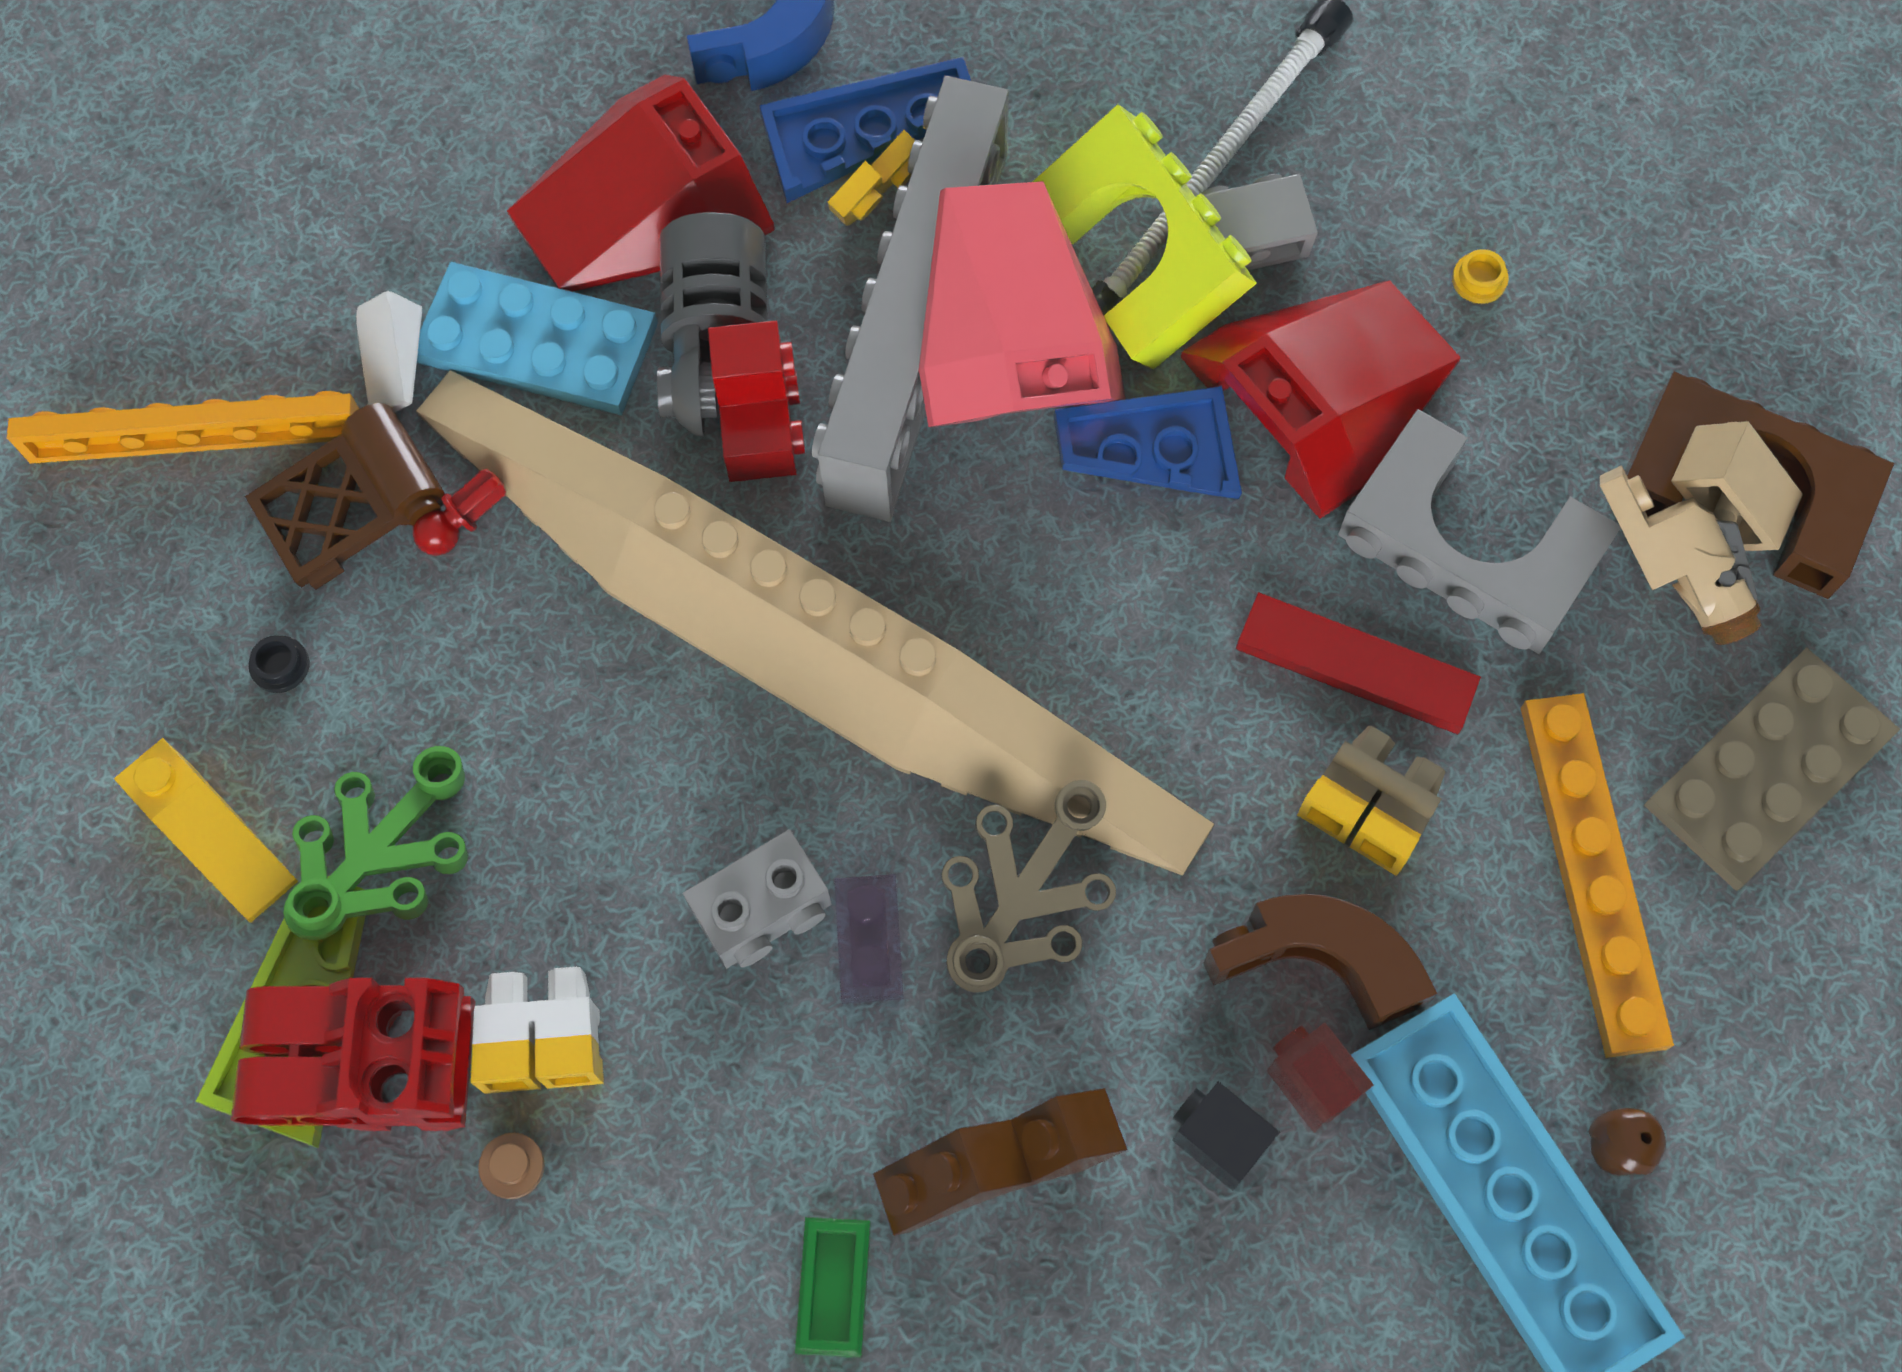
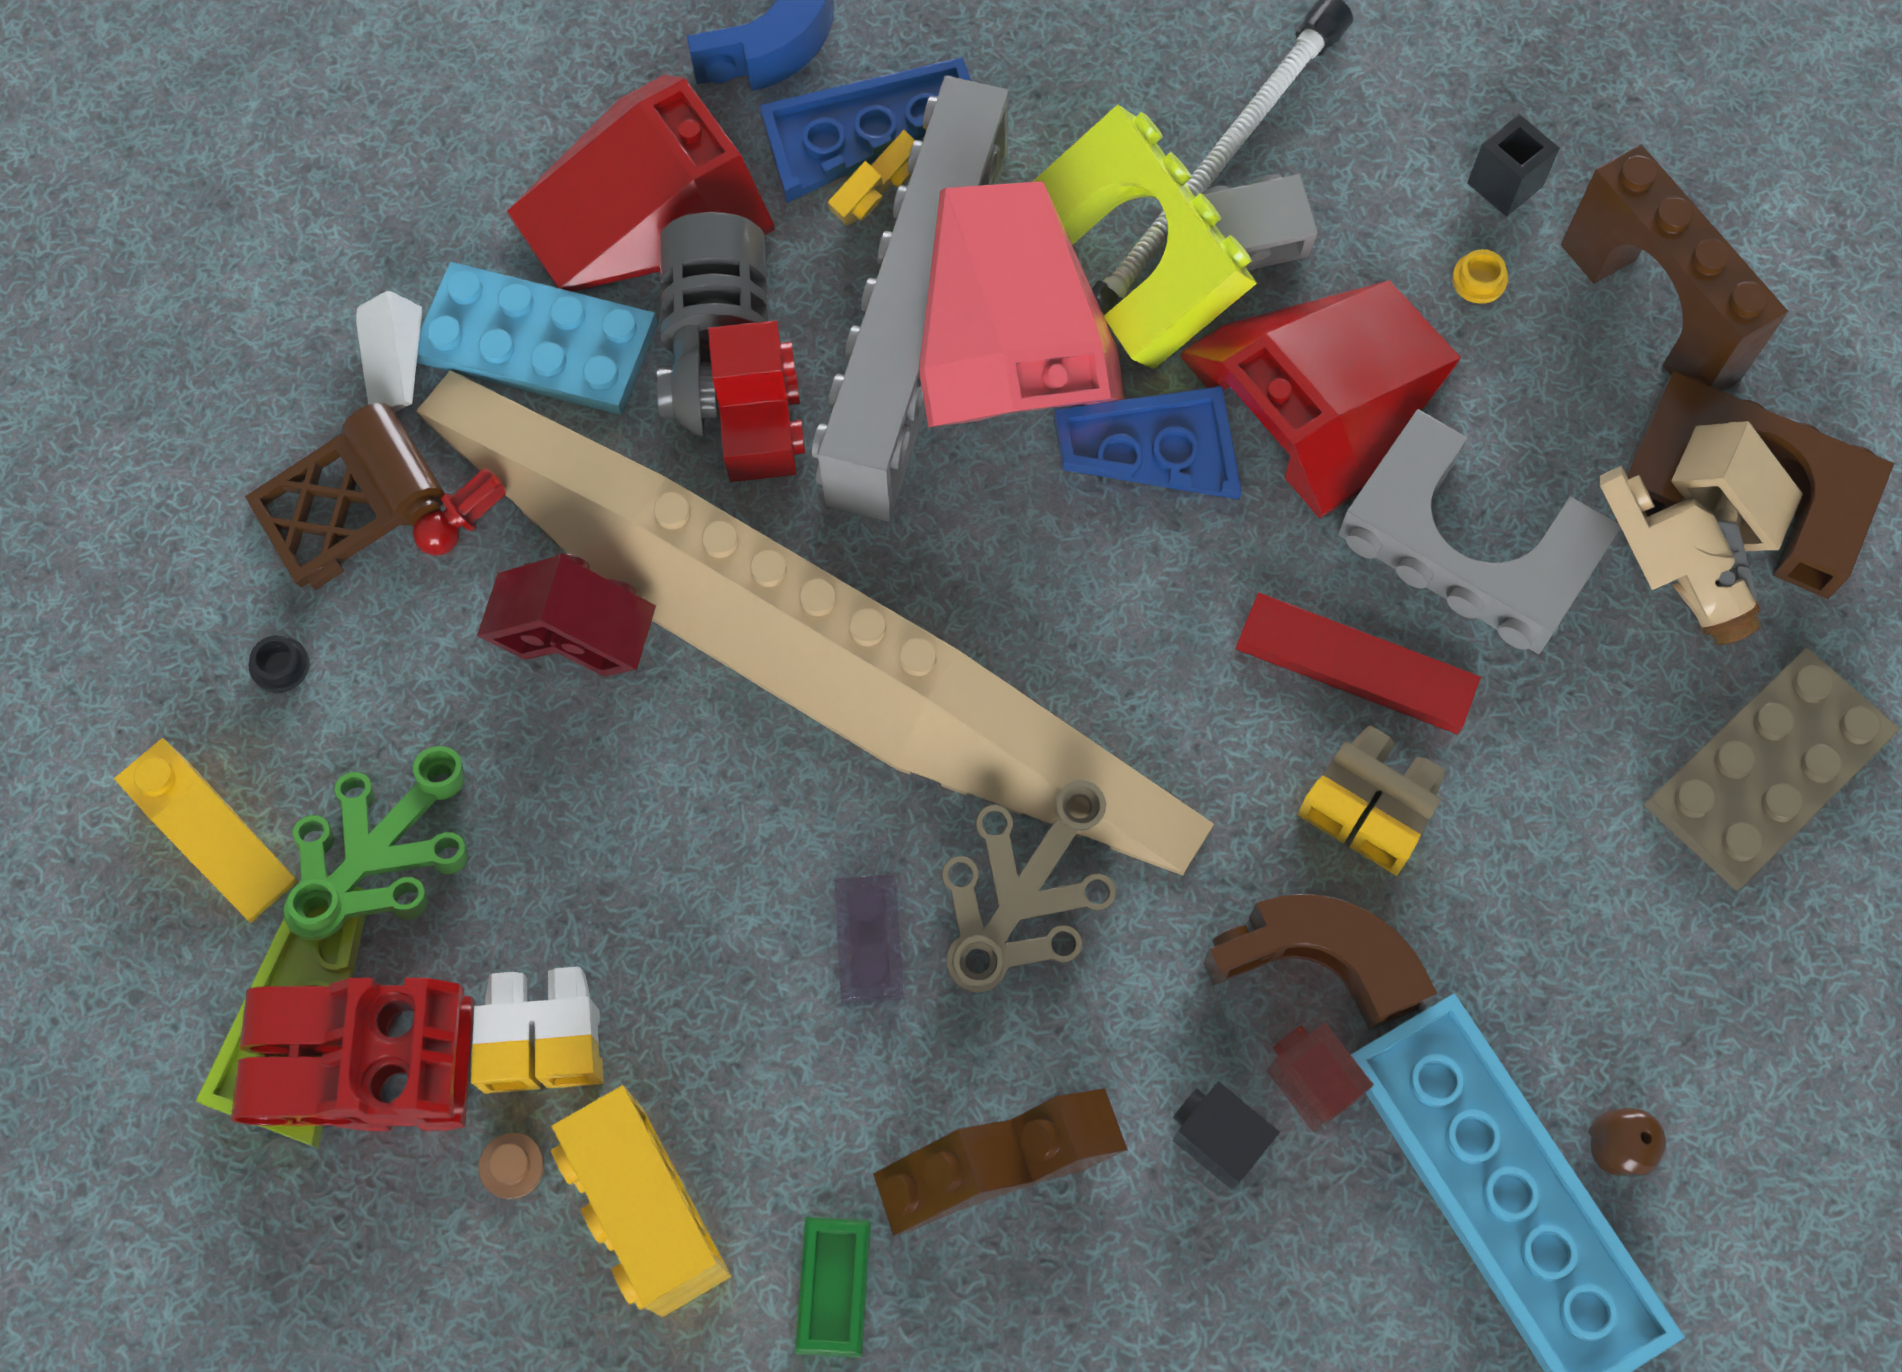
(181, 428): light orange plate -> none
(569, 612): none -> dark red brick
(637, 1204): none -> yellow brick
(759, 900): light grey brick -> none
(1513, 165): none -> black brick
(1596, 877): light orange plate -> none
(1723, 302): none -> reddish brown arch

